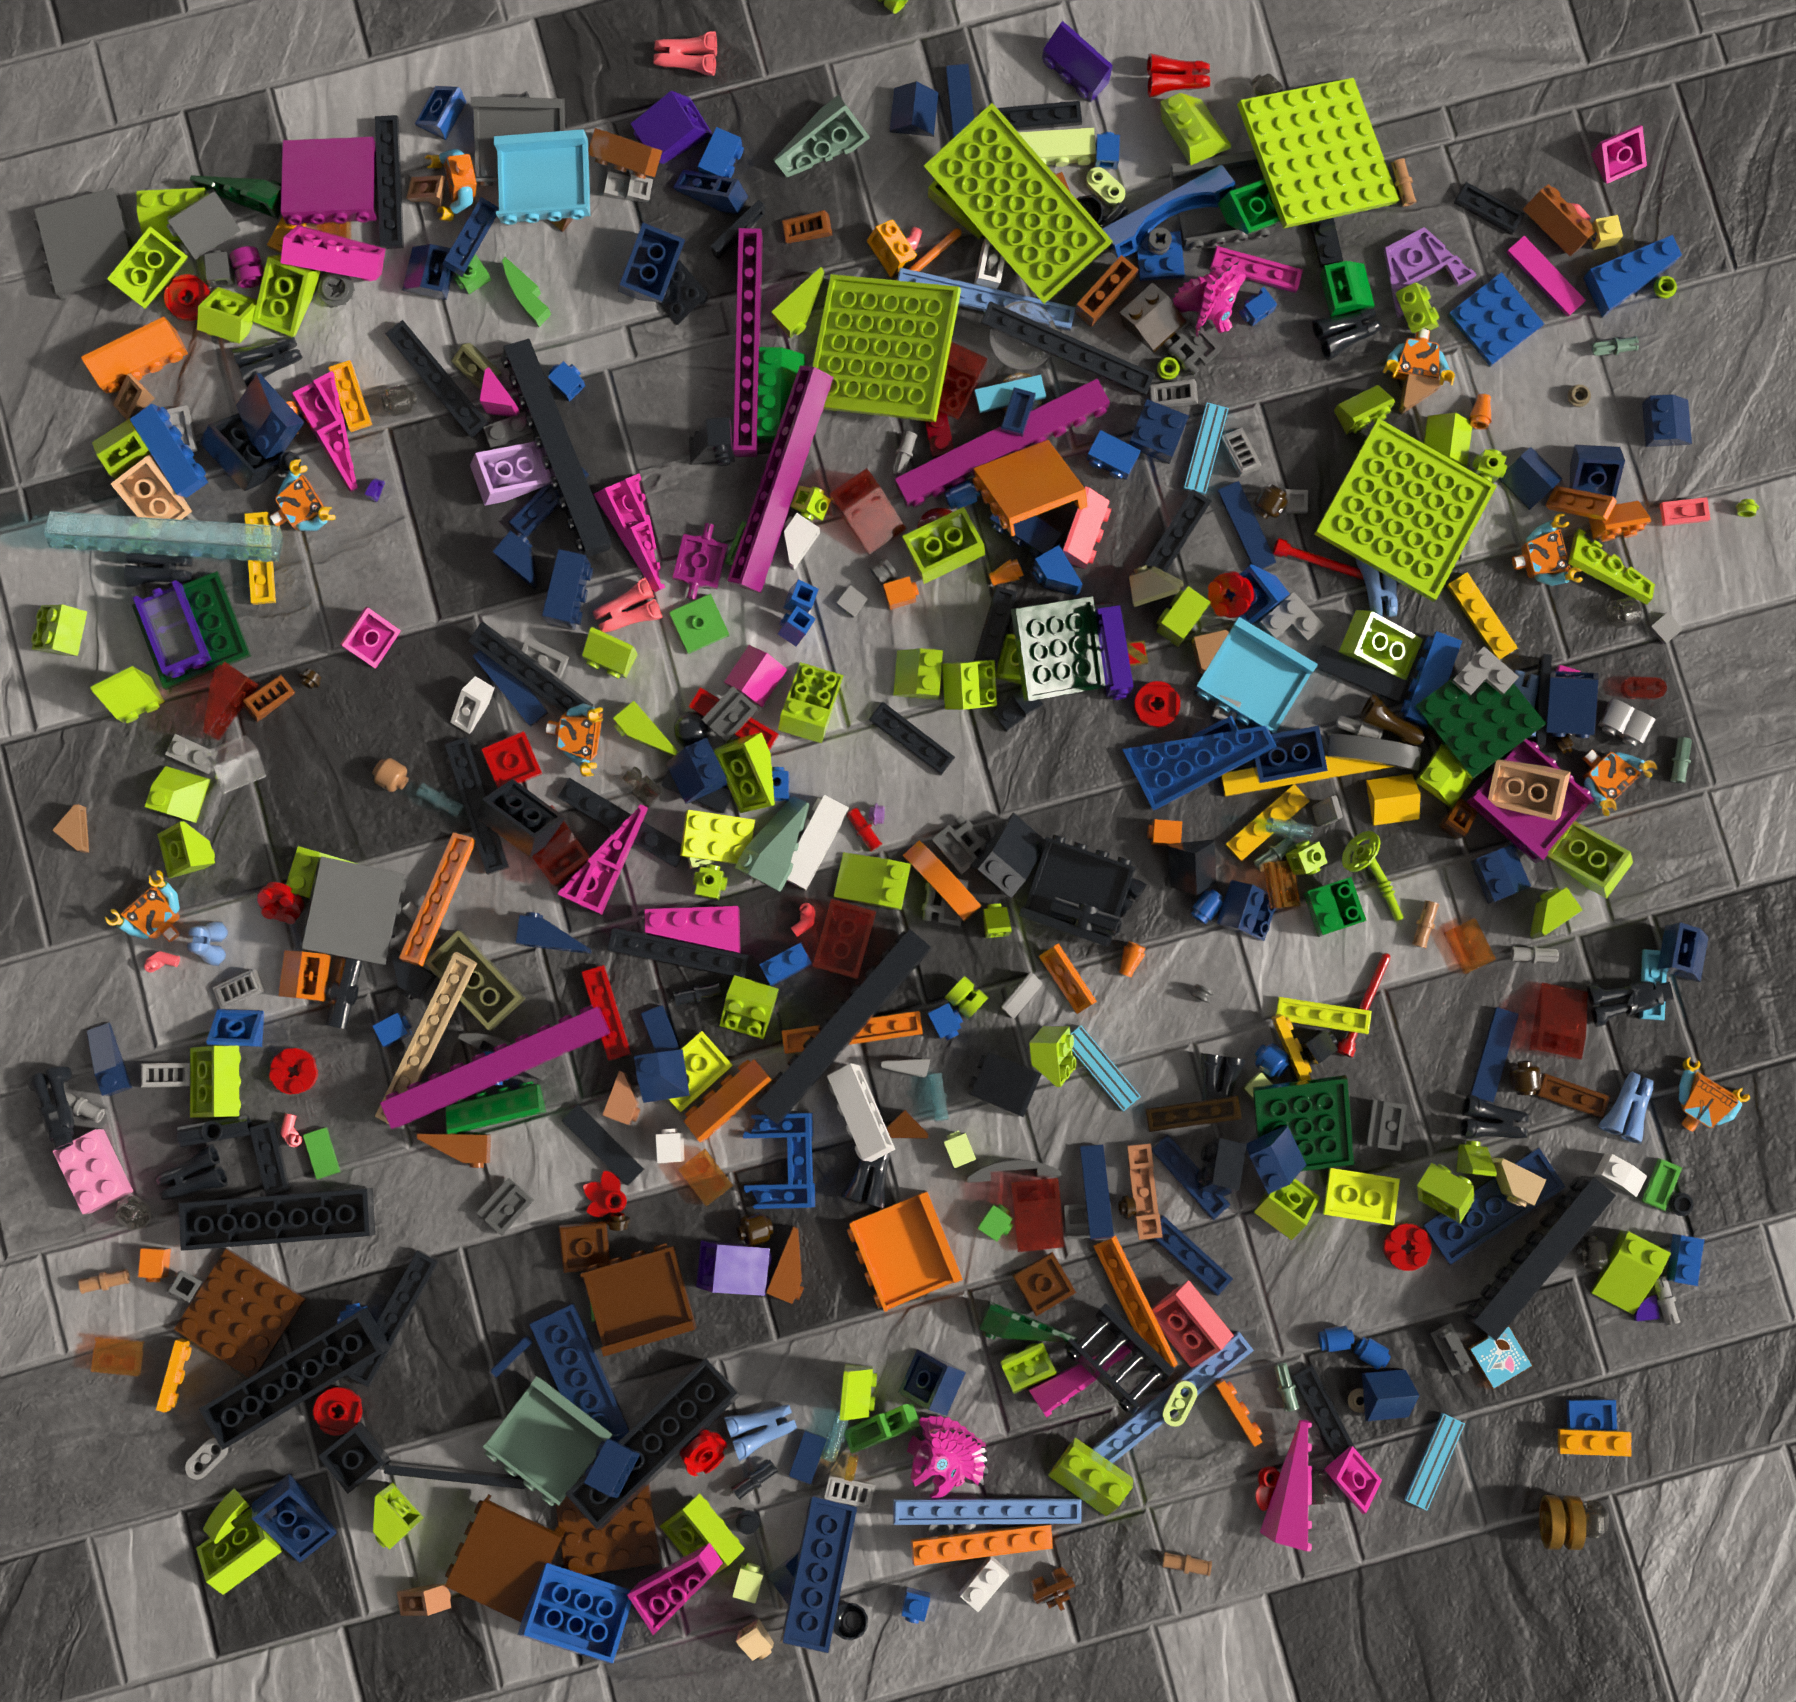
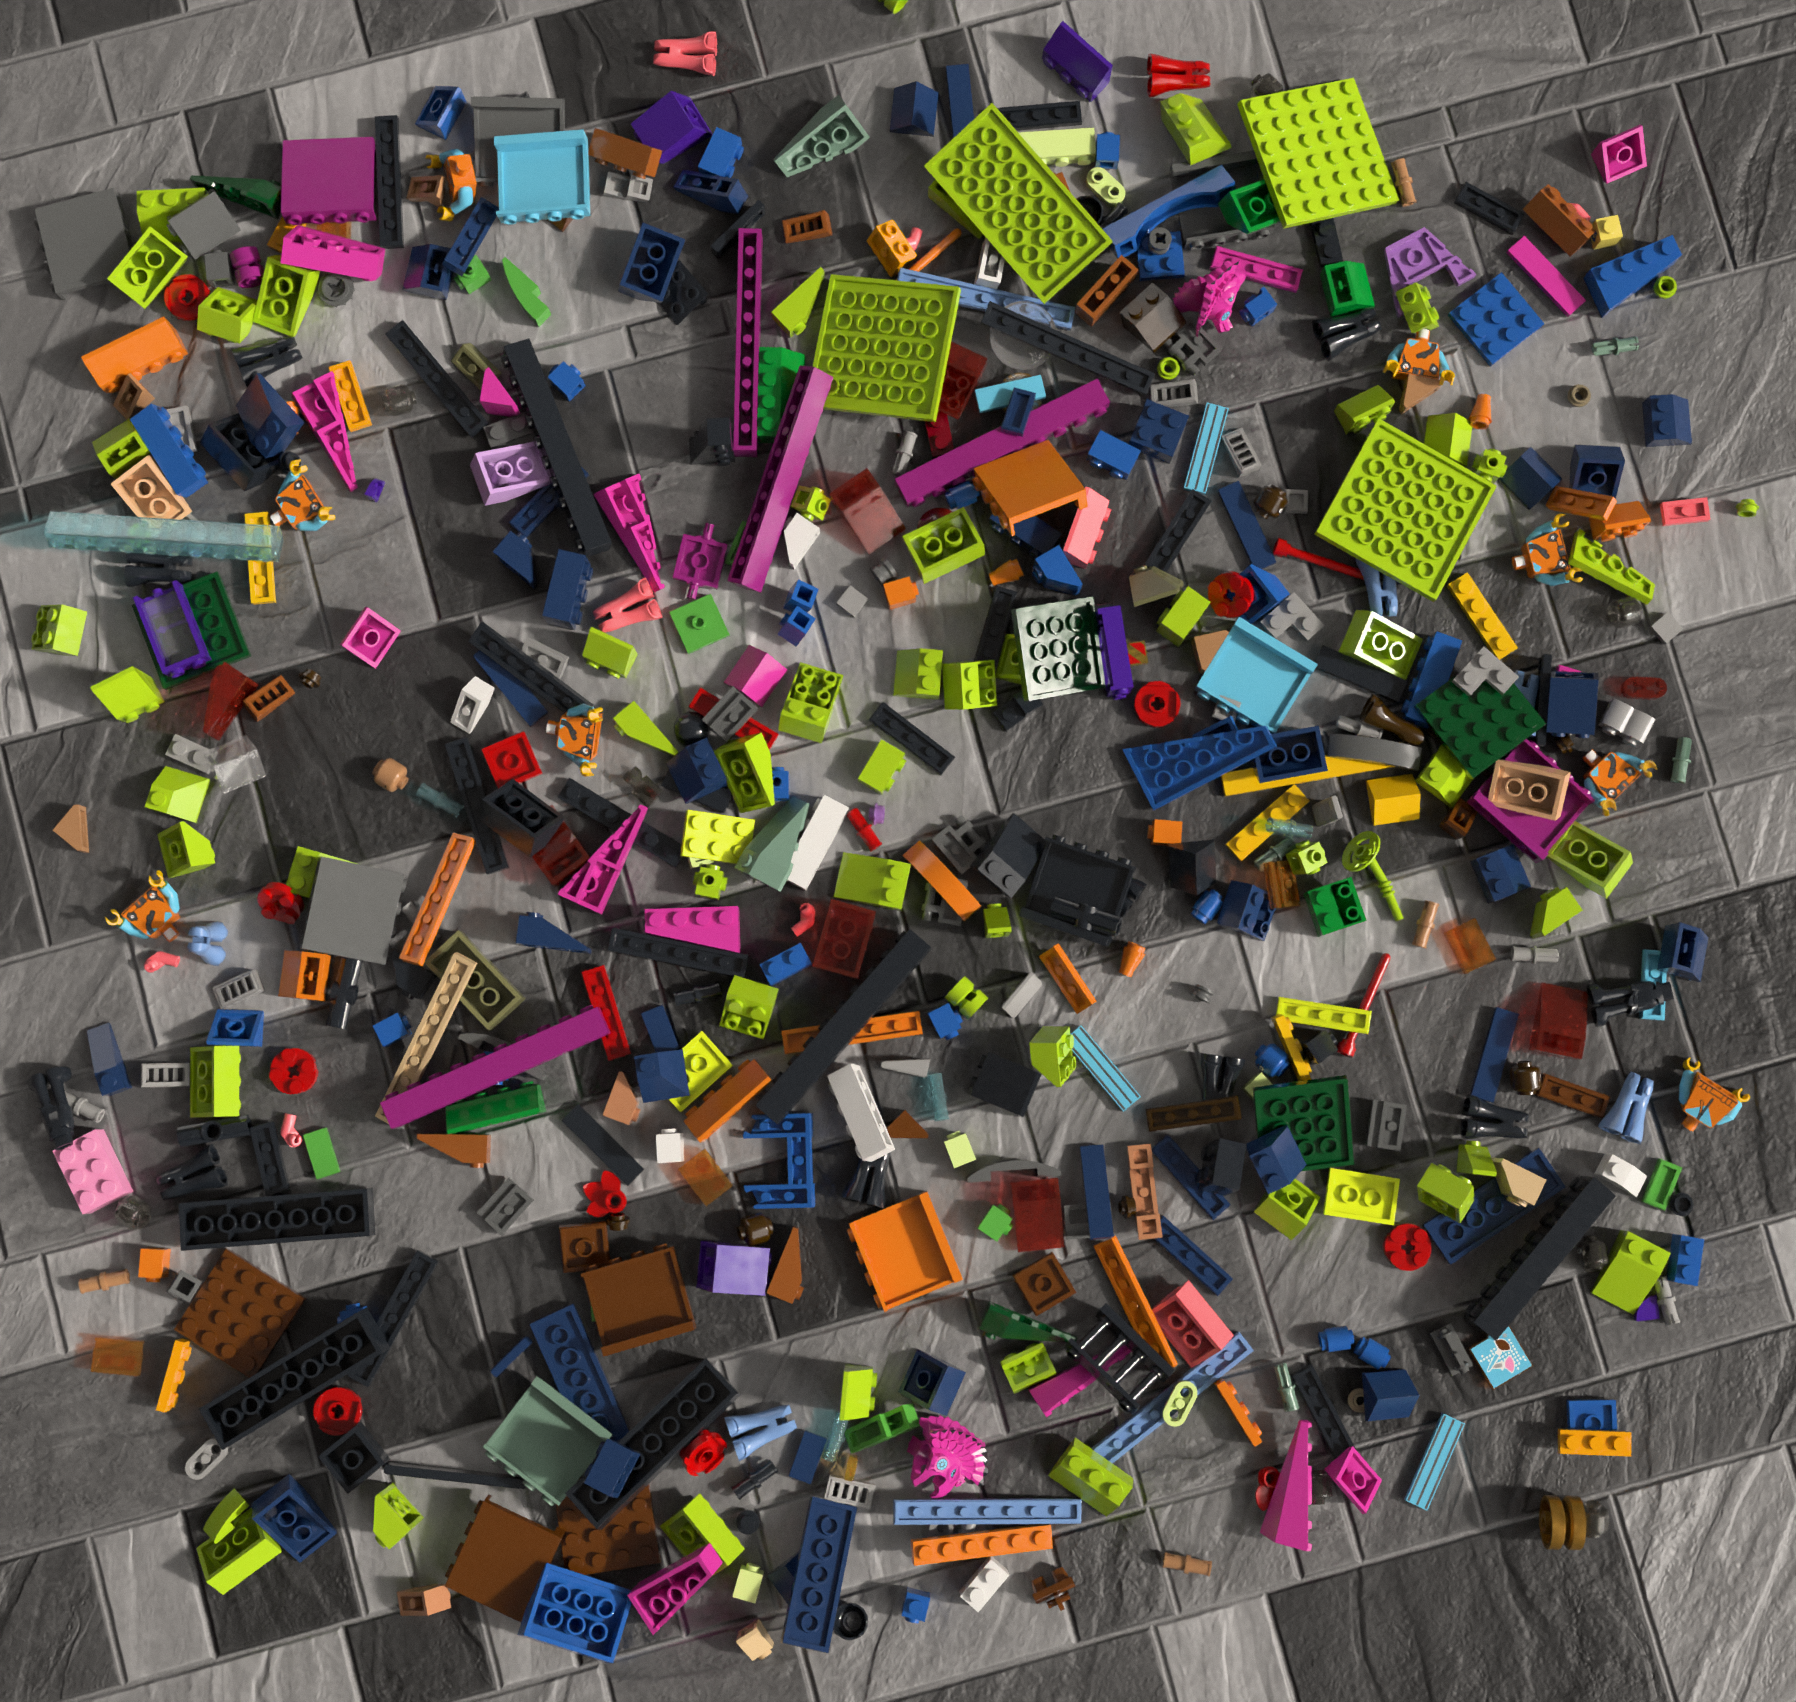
(881, 767): none -> lime brick

